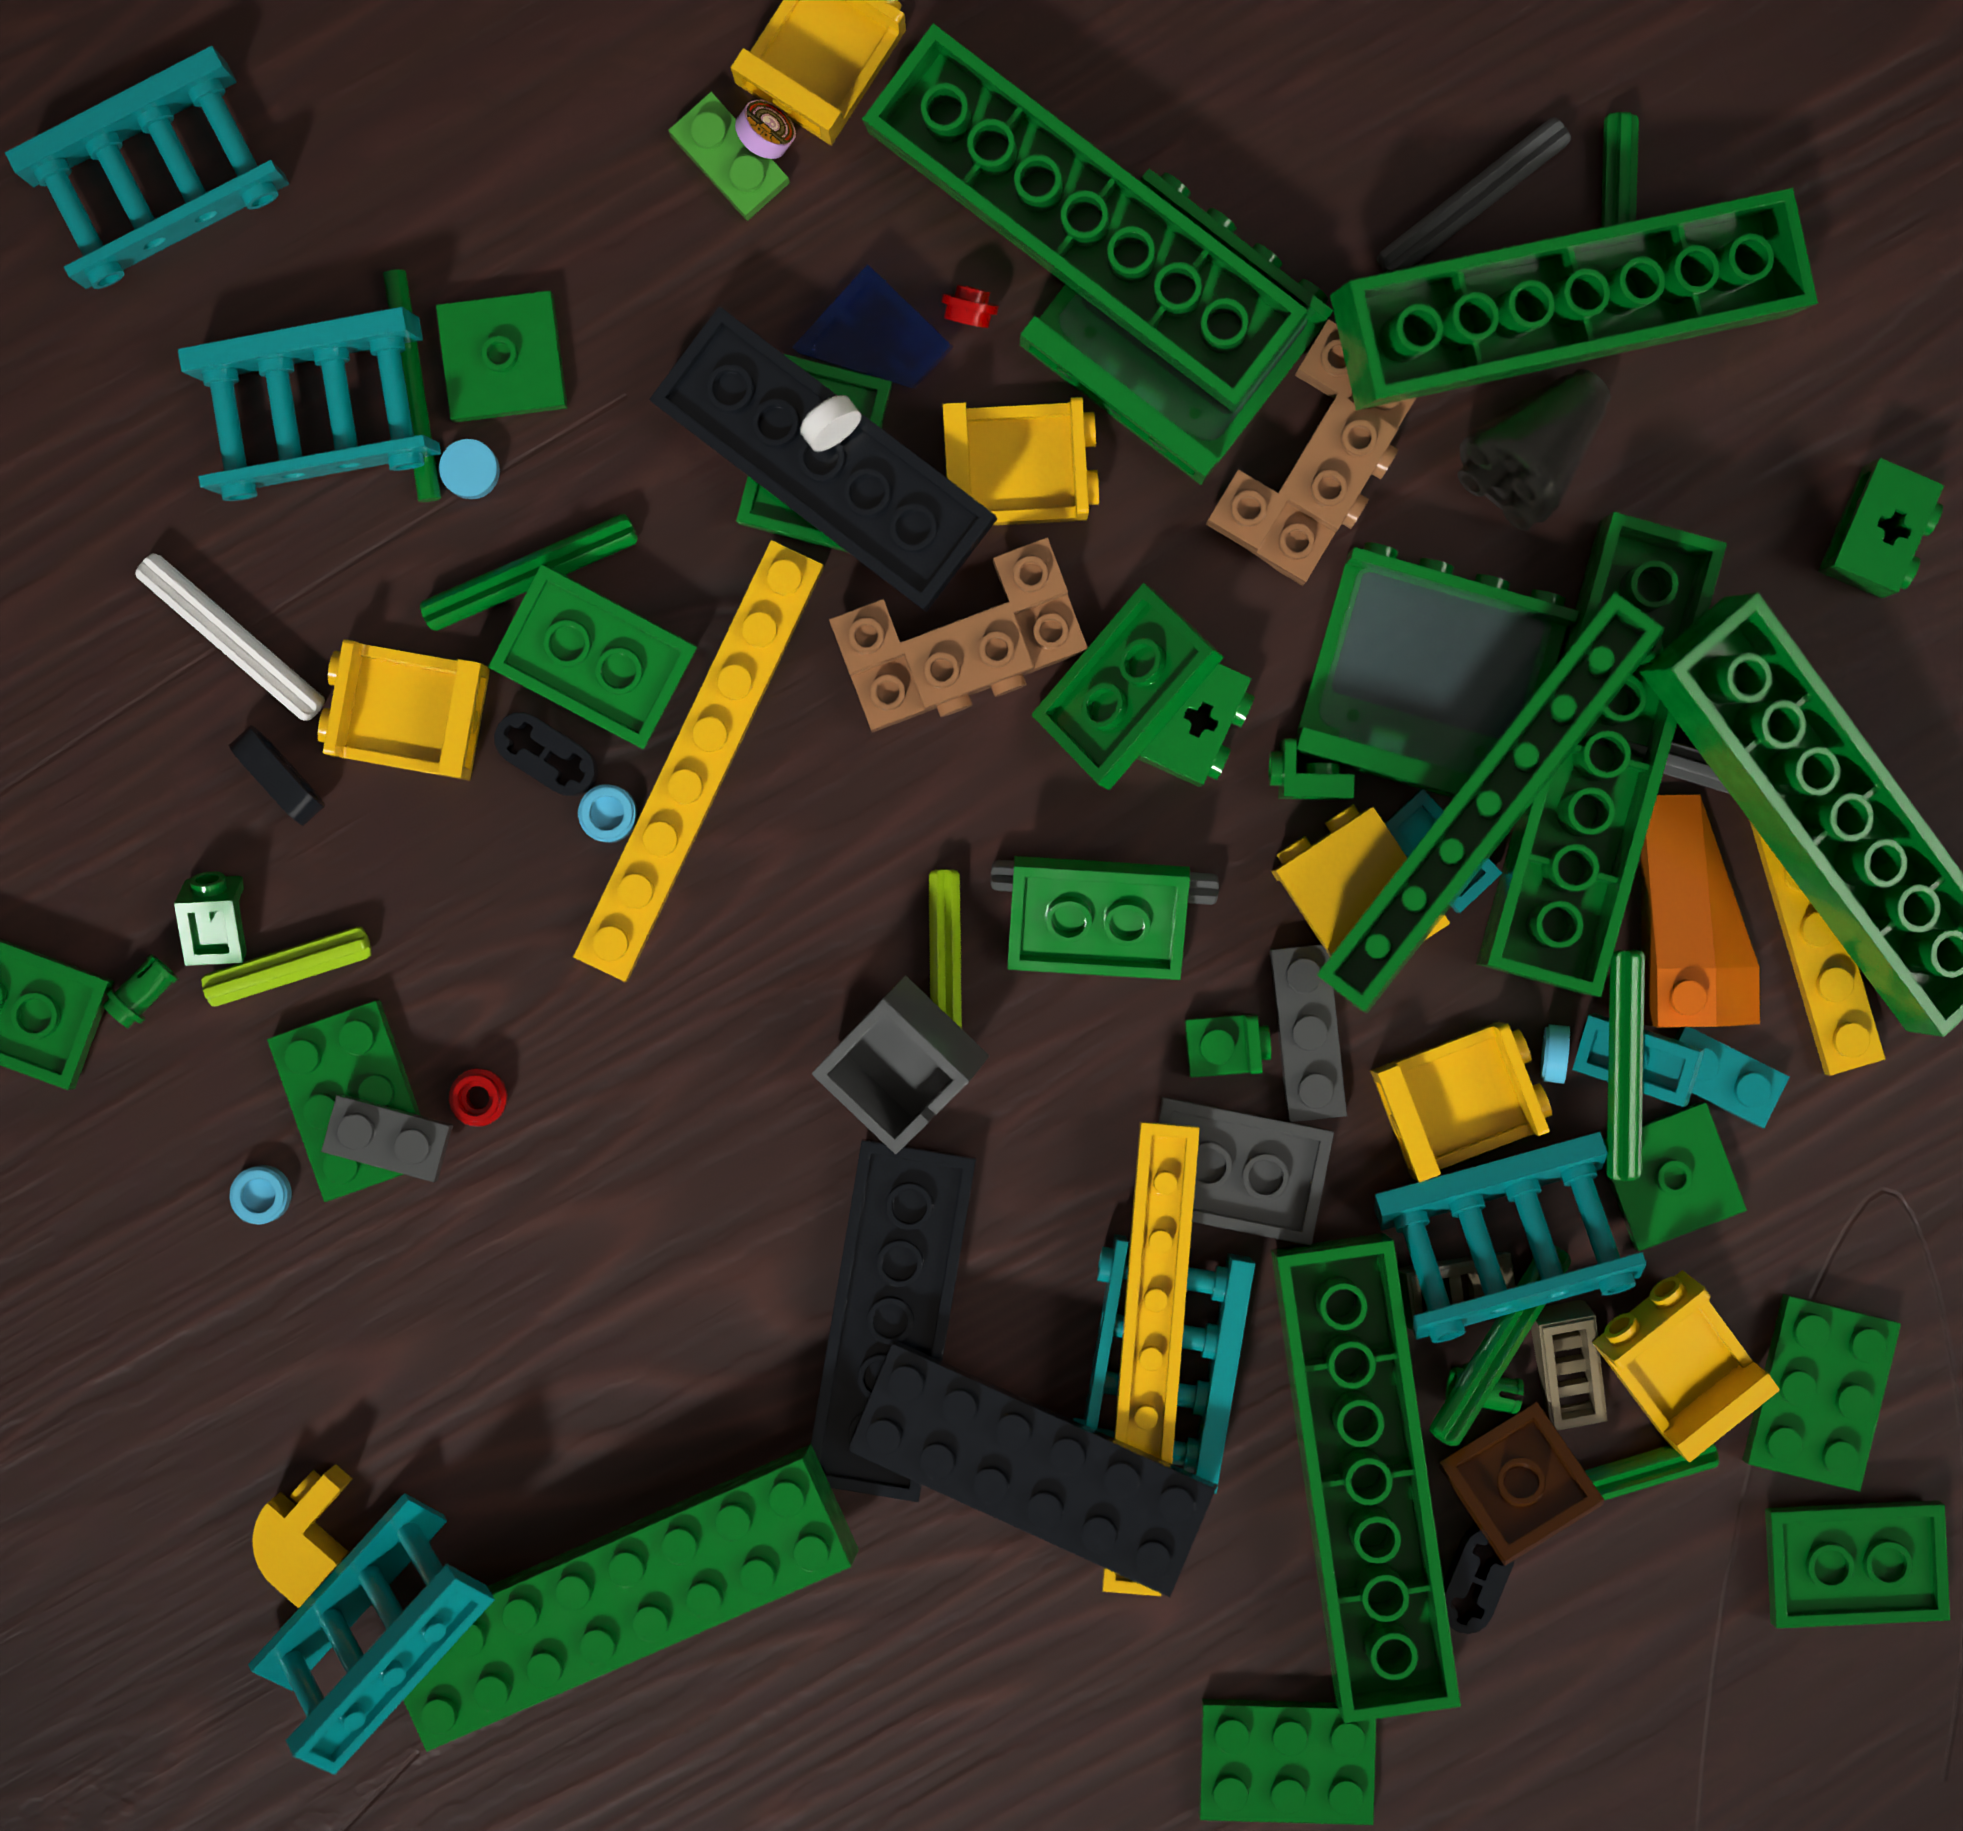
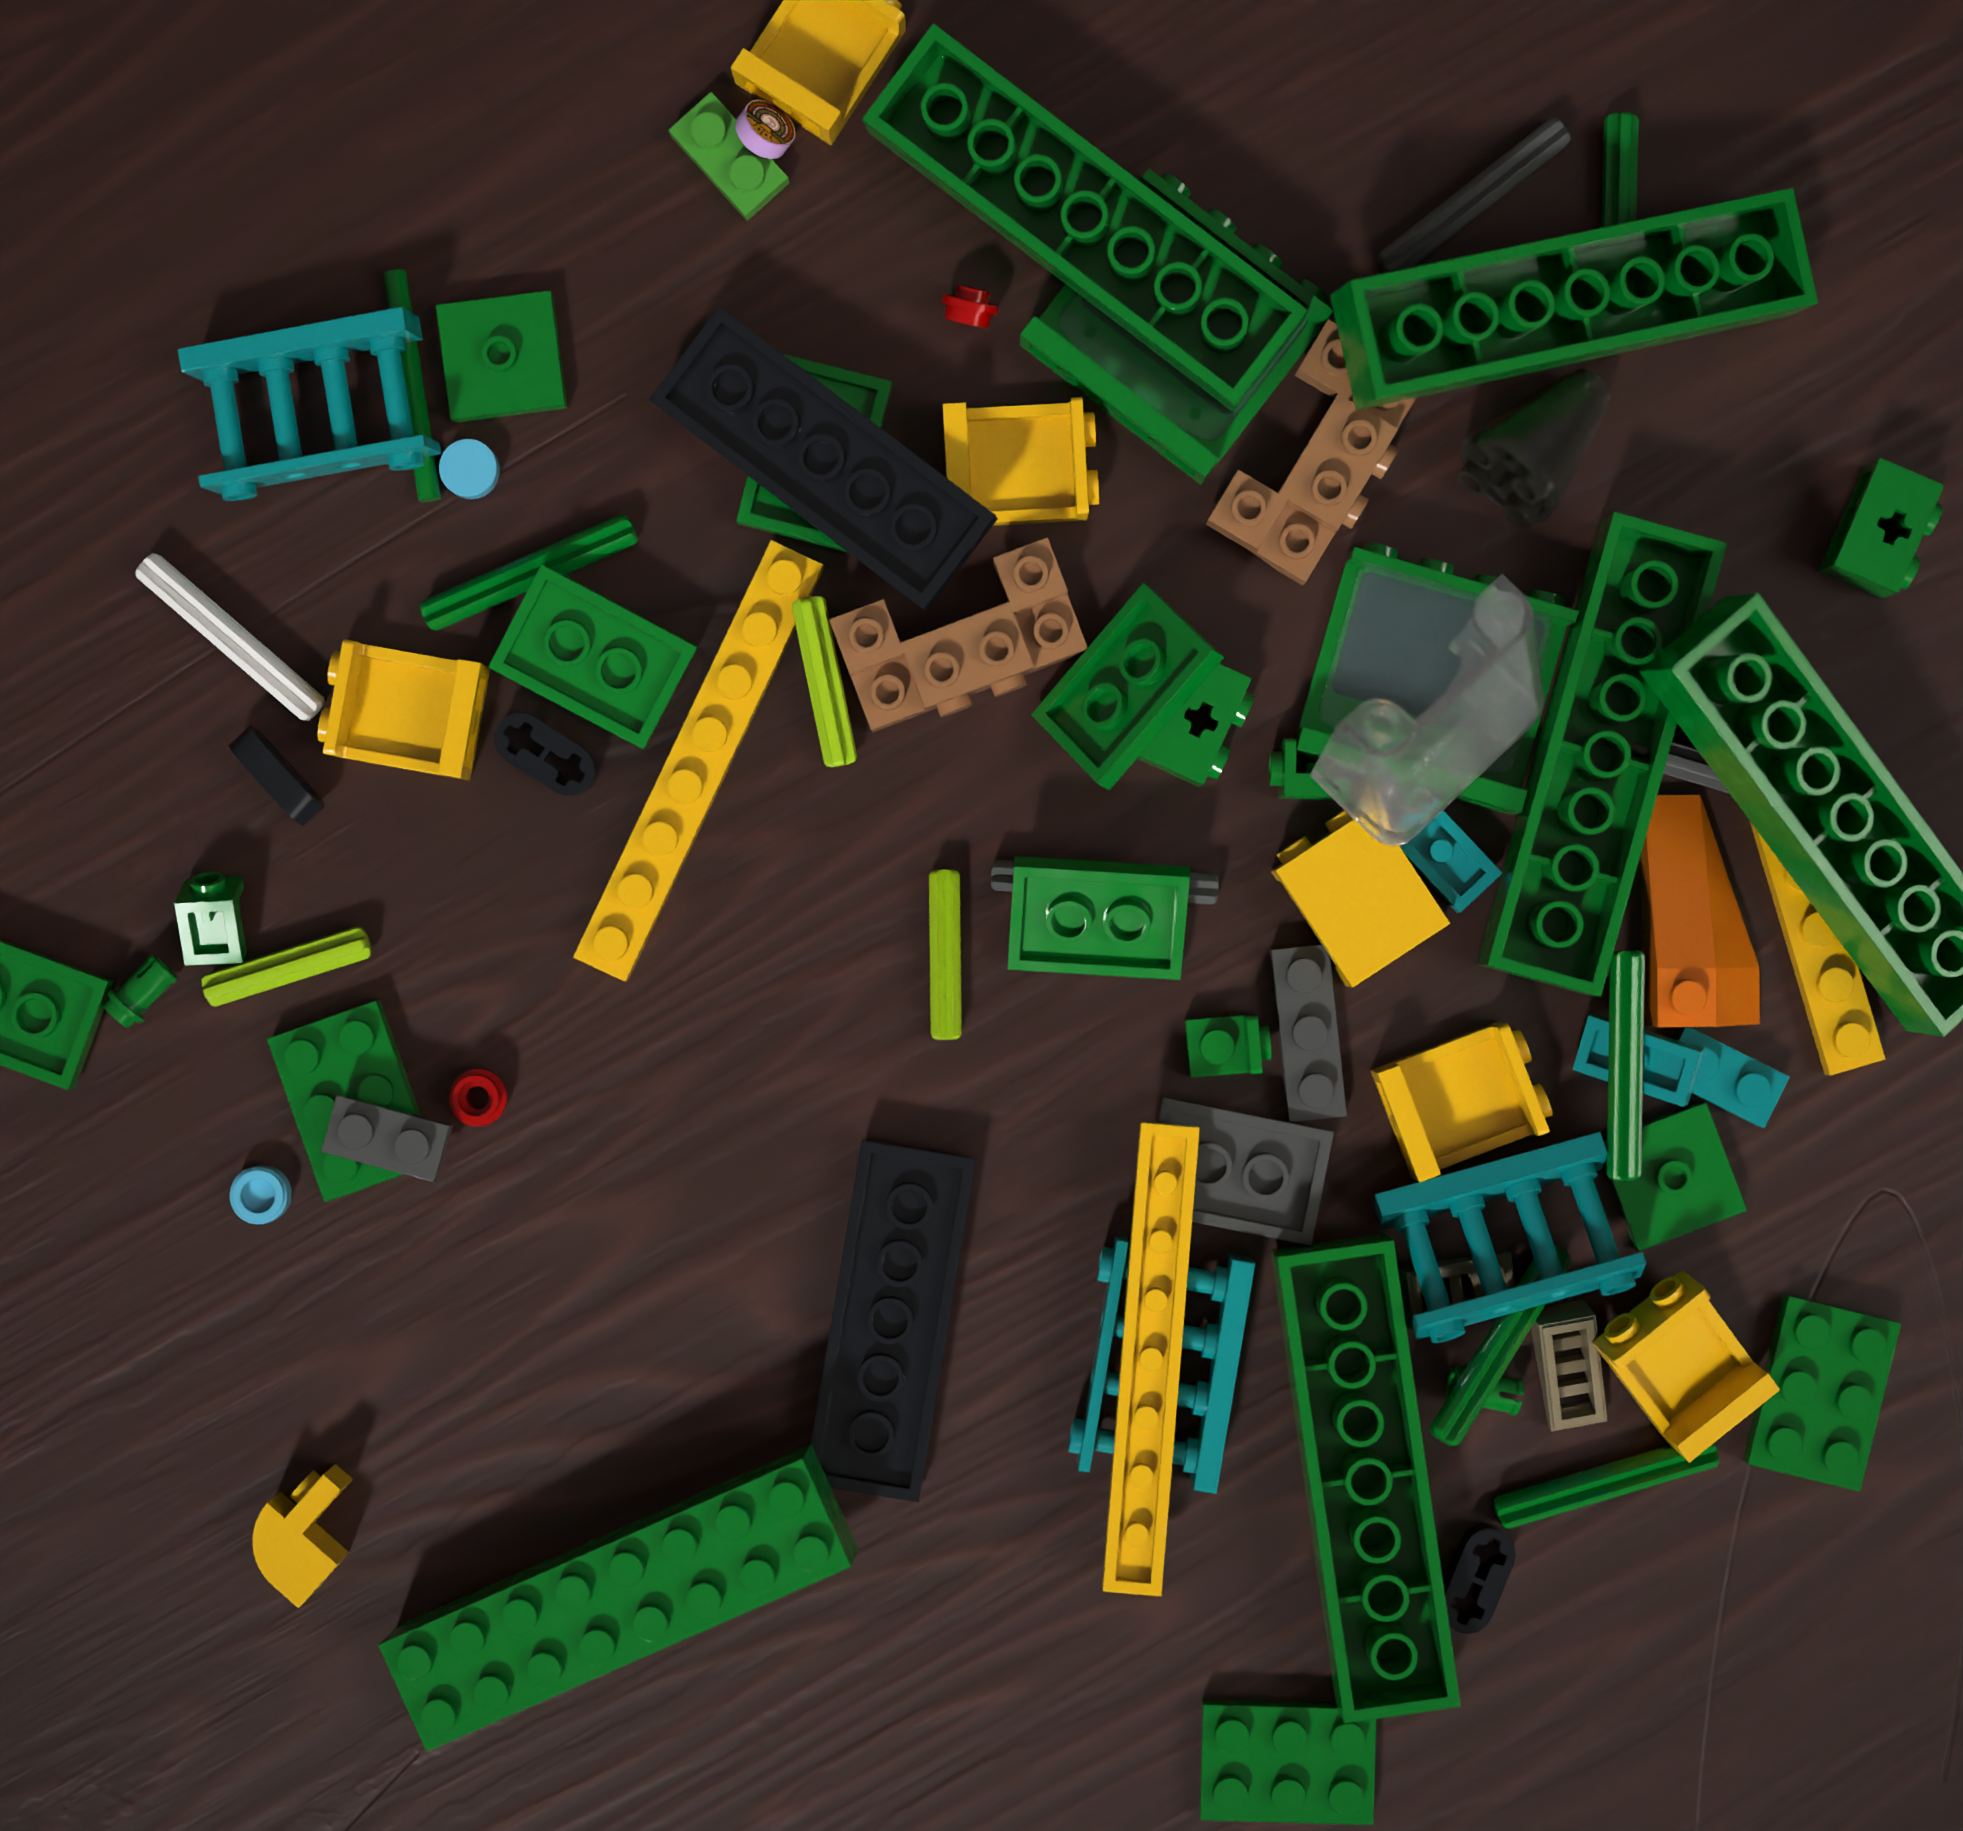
(99, 136): teal fence -> none
(401, 1655): teal fence -> none
(607, 813): medium azure tile -> none
(824, 681): none -> lime axle
(830, 423): white tile -> none
(875, 333): clear blue wing -> none
(901, 1065): dark grey piece -> none
(1032, 1468): black plate -> none
(1404, 771): none -> clear windscreen
(1491, 802): green brick -> none
(1521, 1483): reddish brown plate -> none
(1555, 1053): medium azure tile -> none
(1857, 1564): green plate -> none

